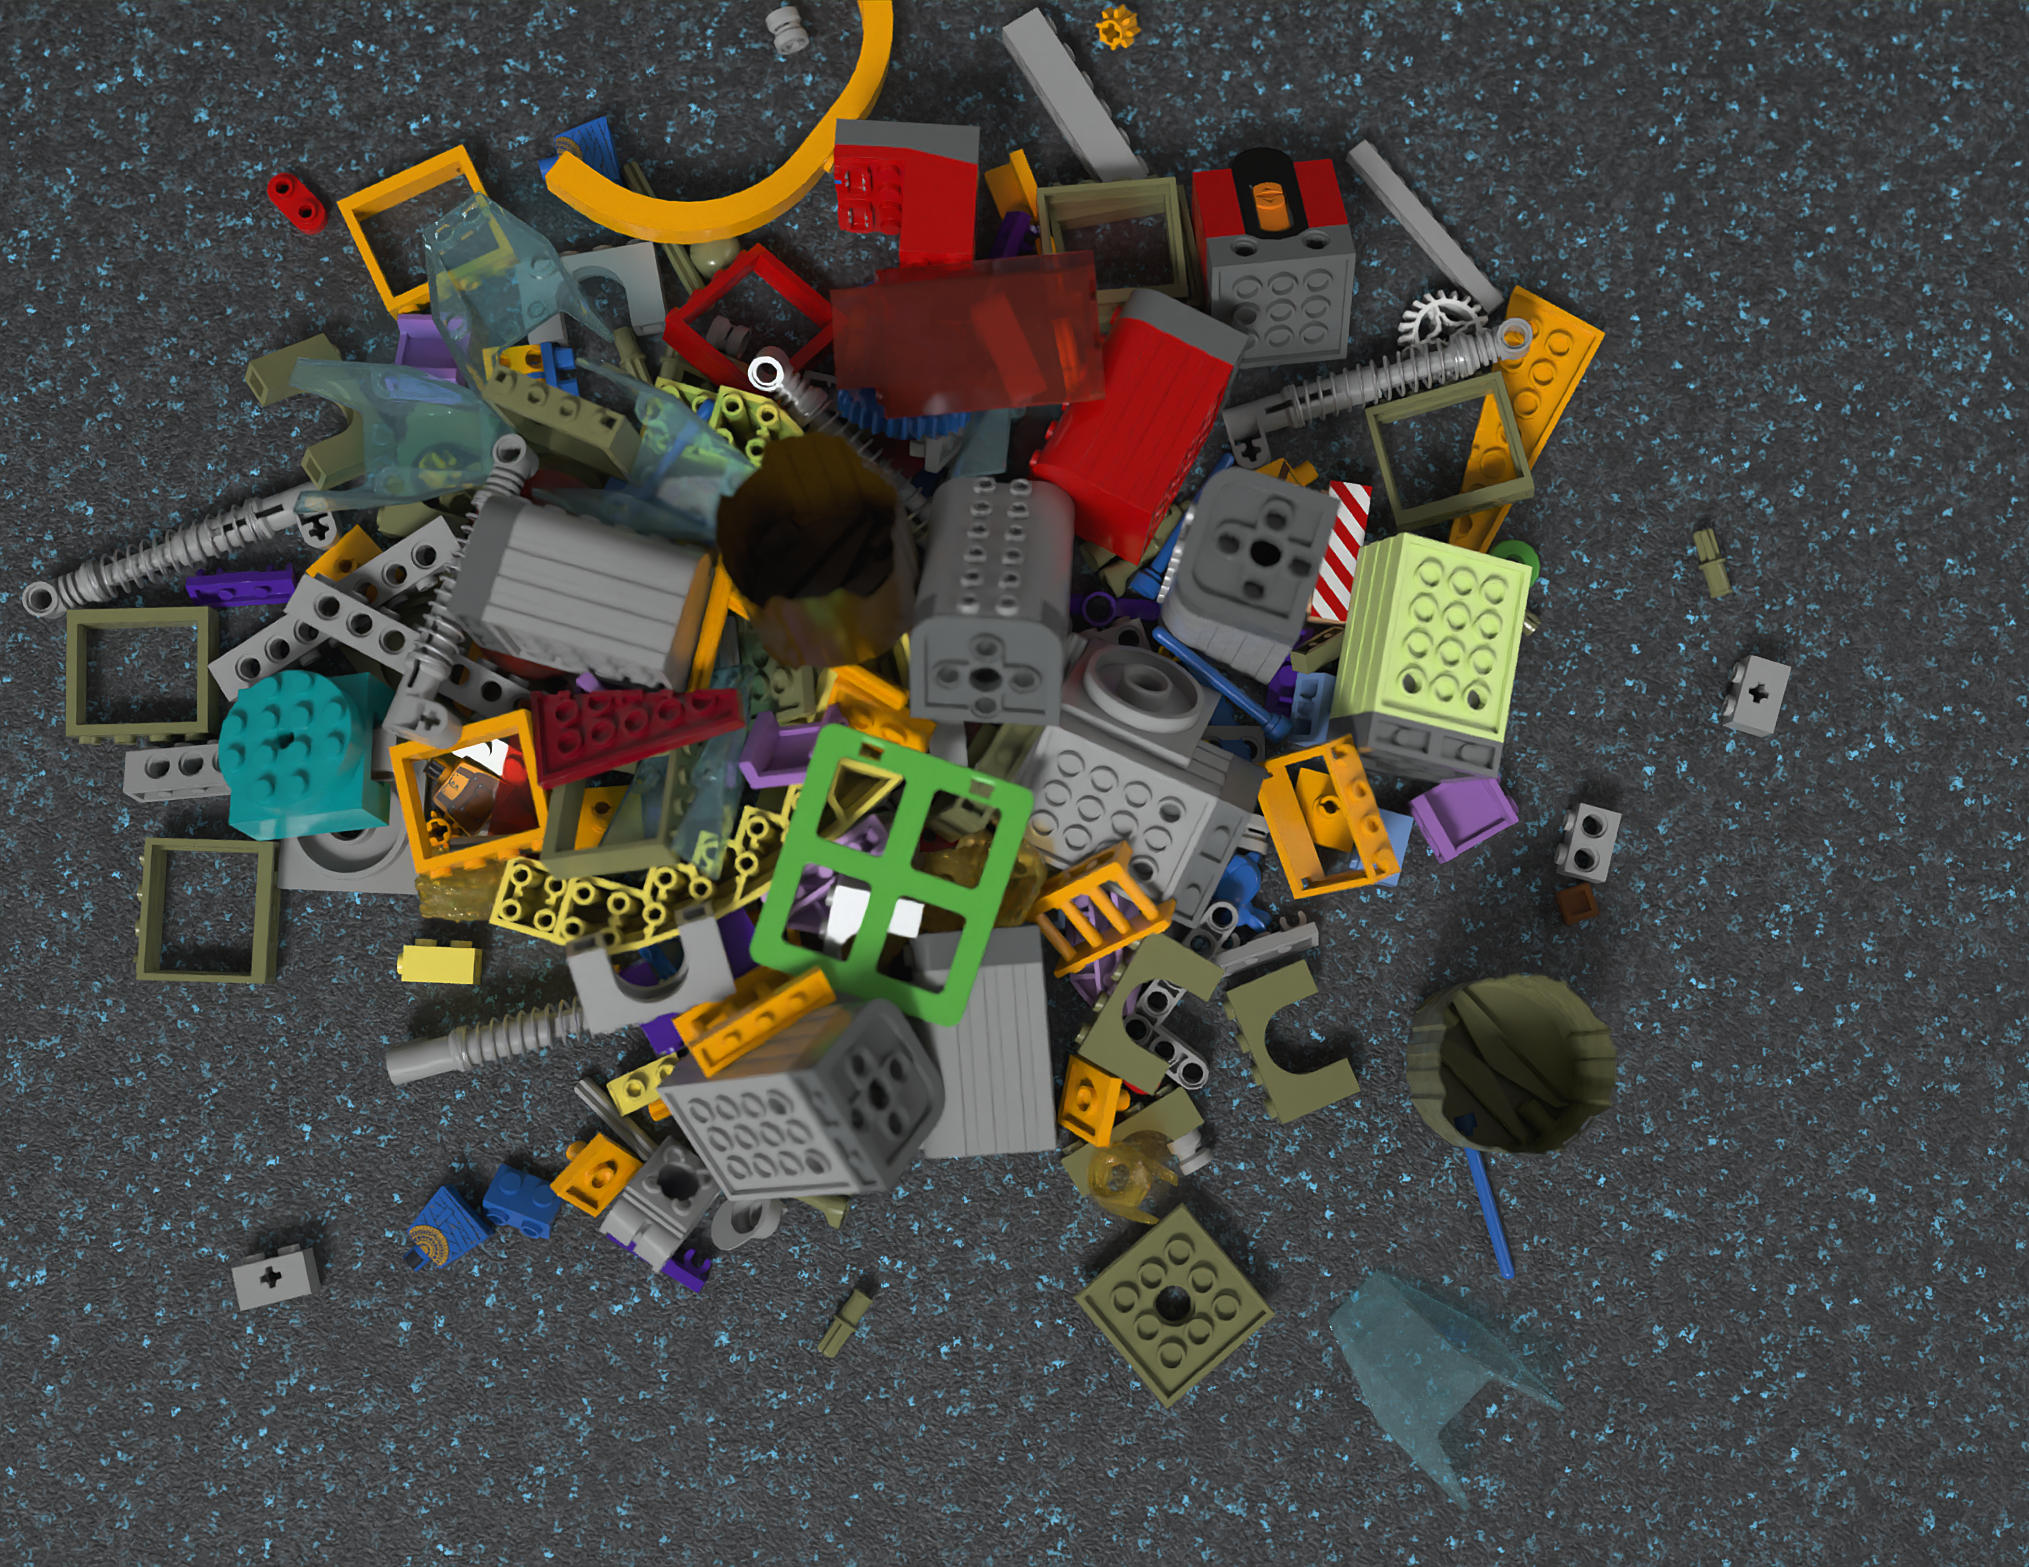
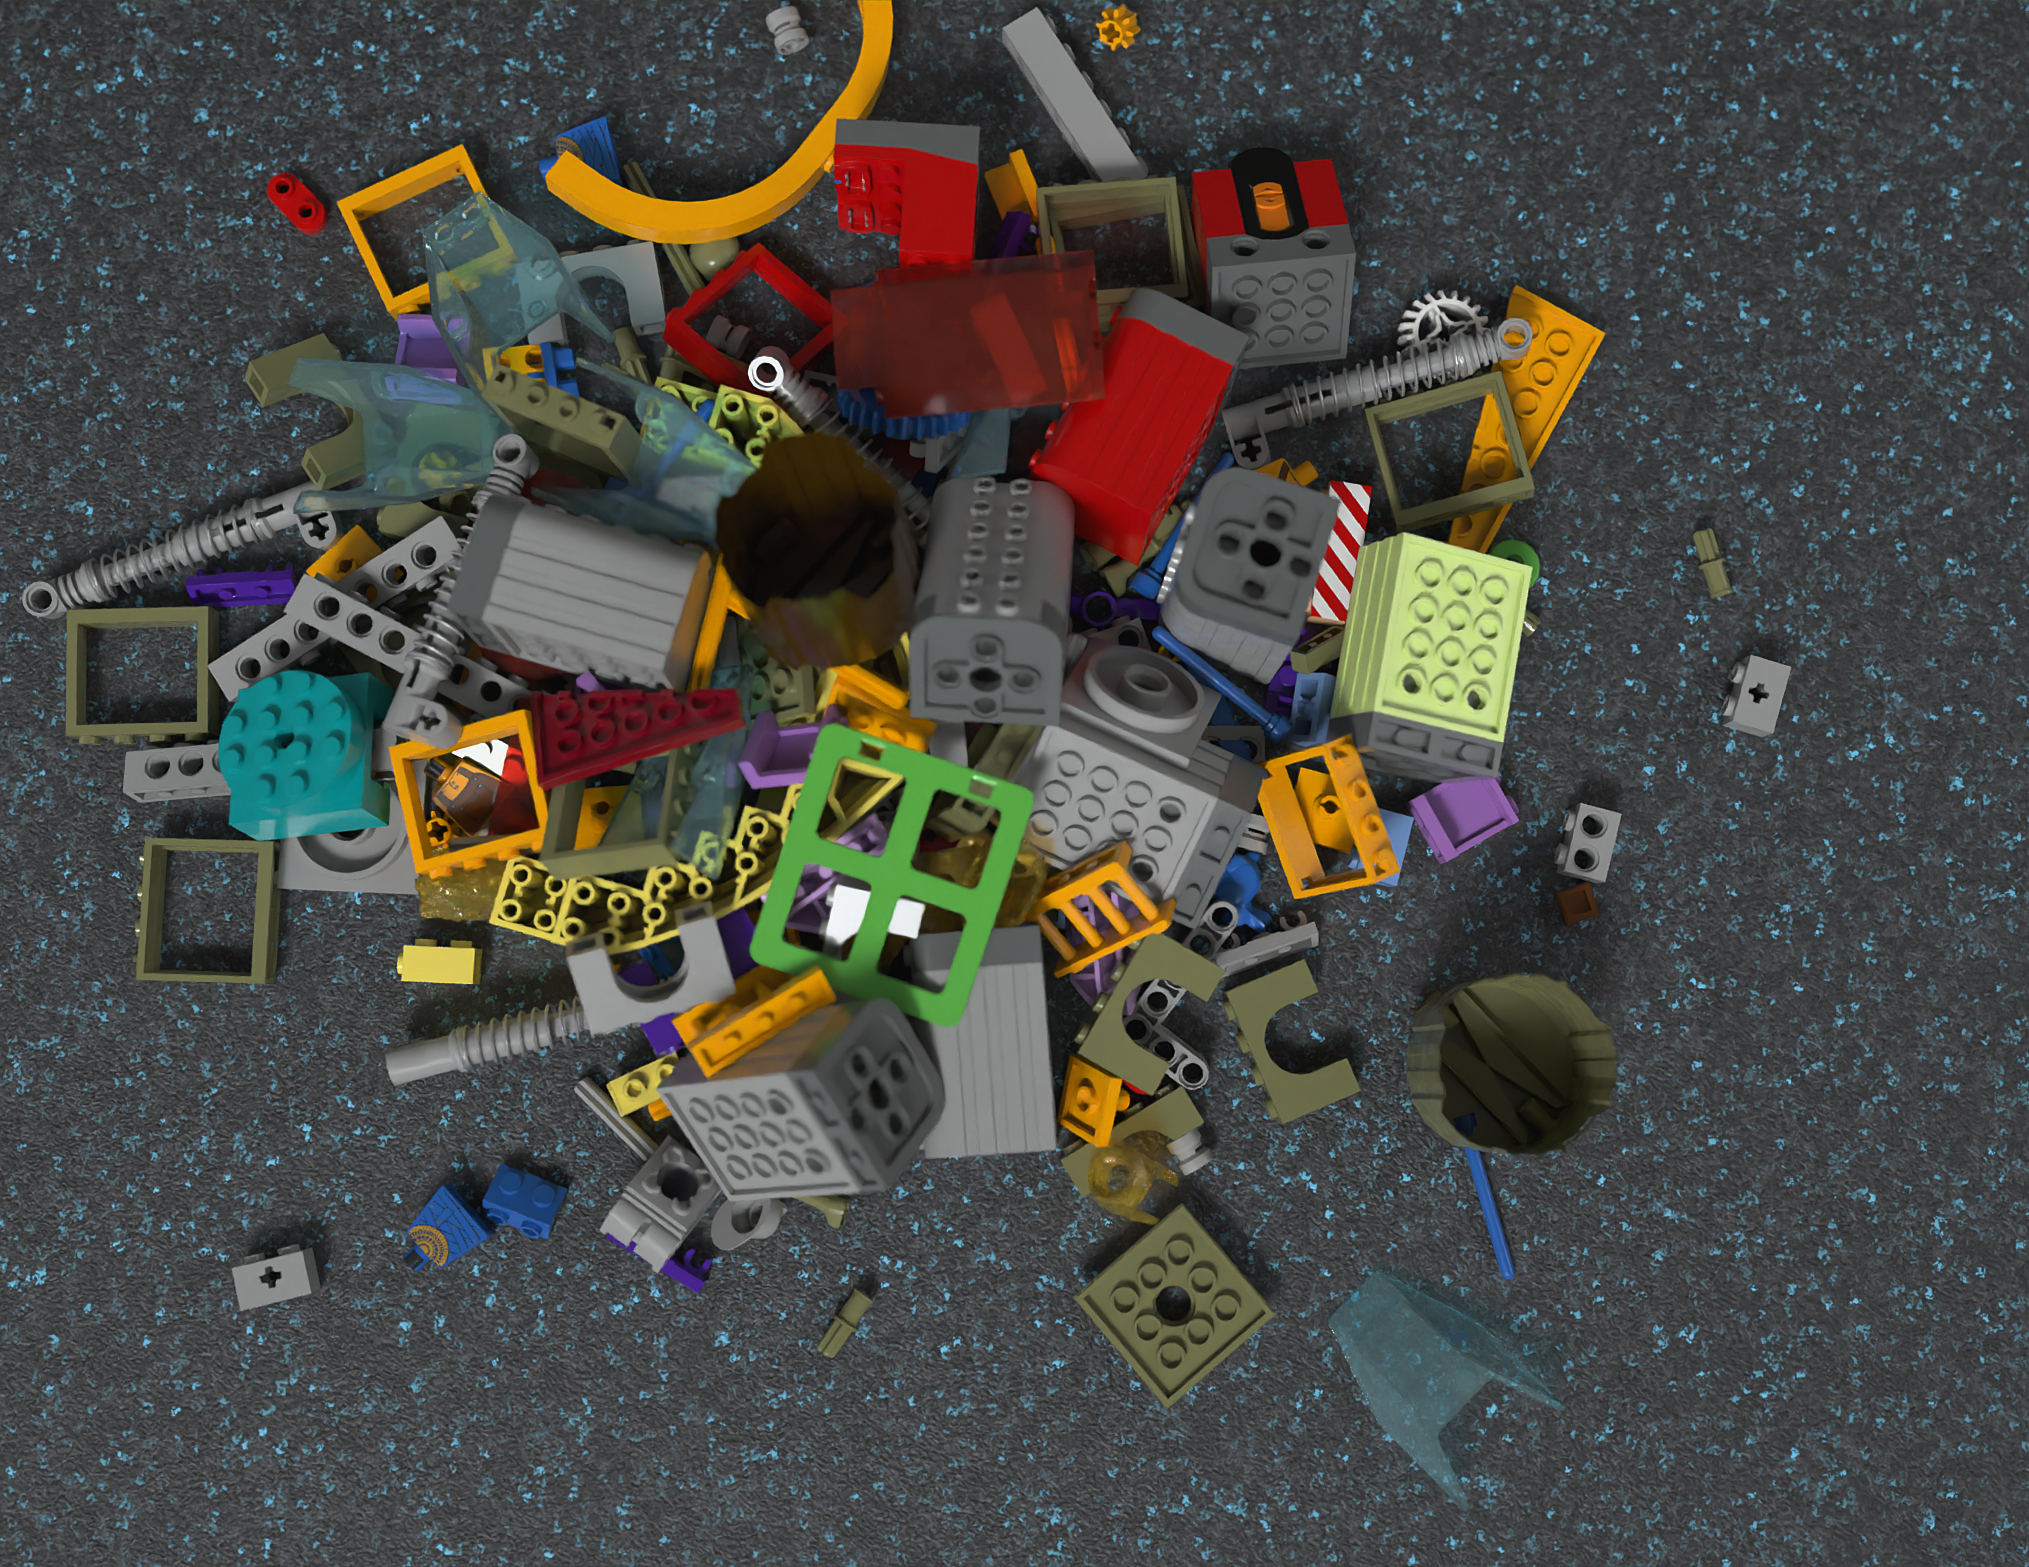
(595, 1173): light orange tile -> none
(1424, 228): light grey piece -> none

